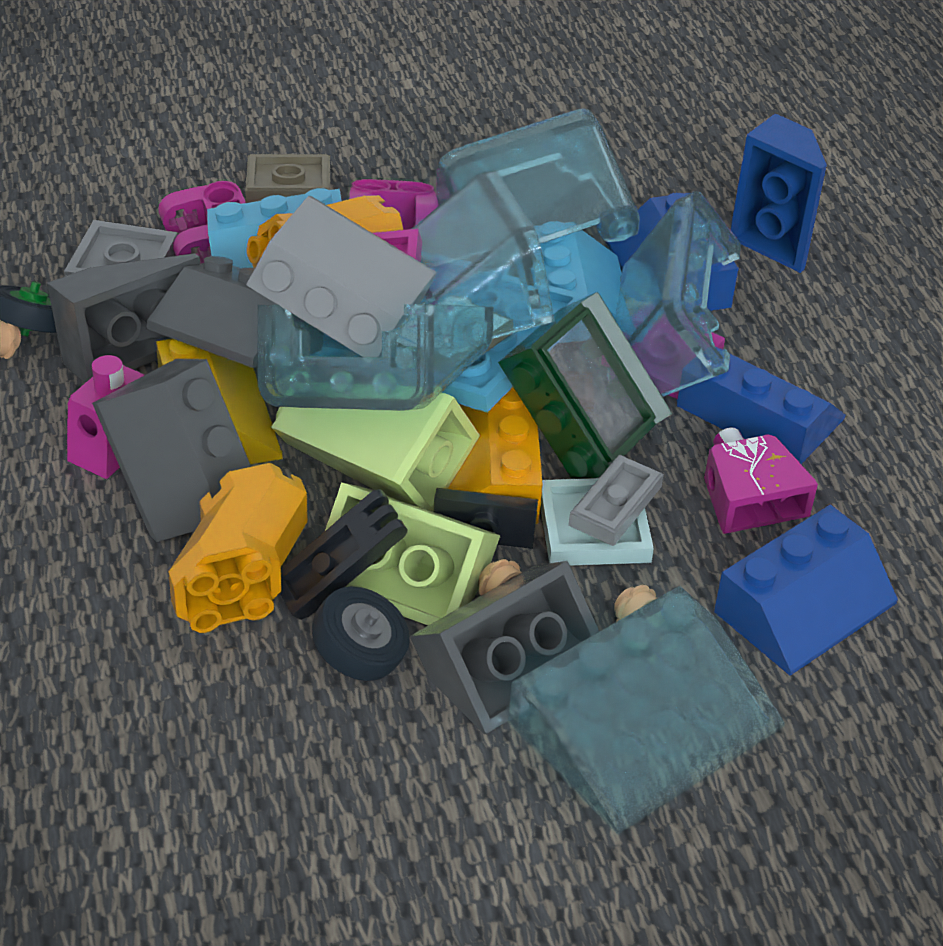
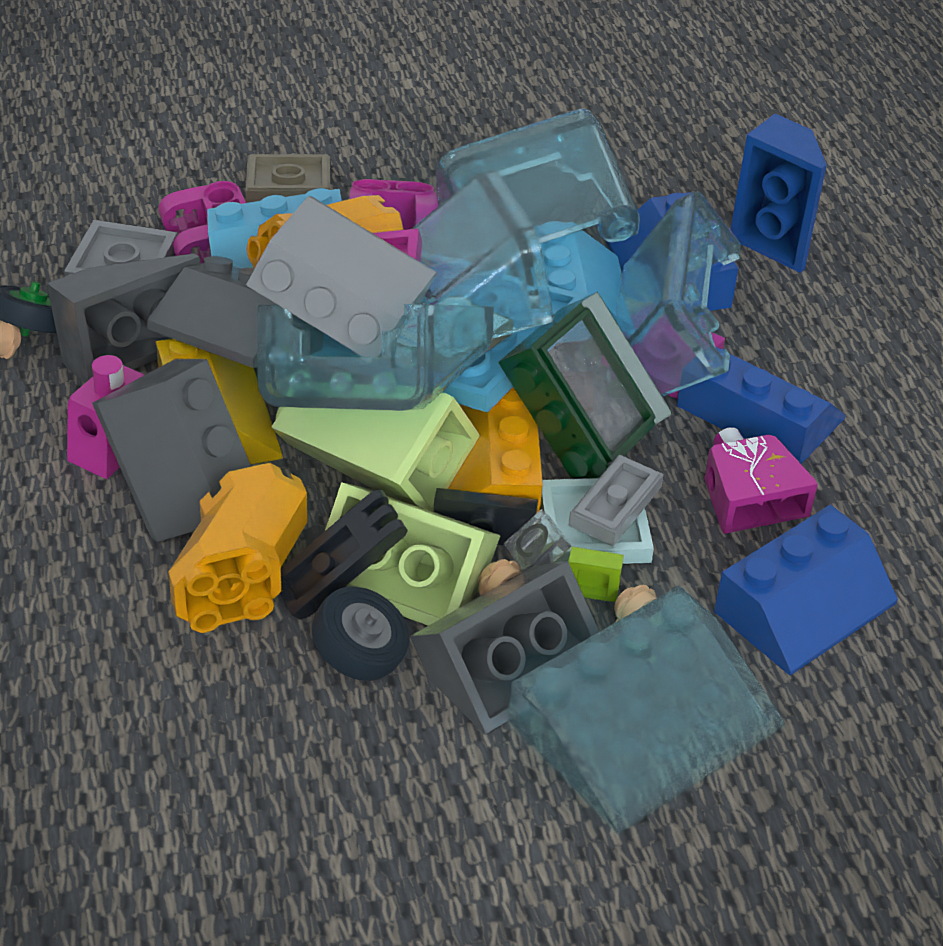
(537, 542): none -> clear tile
(596, 572): none -> lime plate

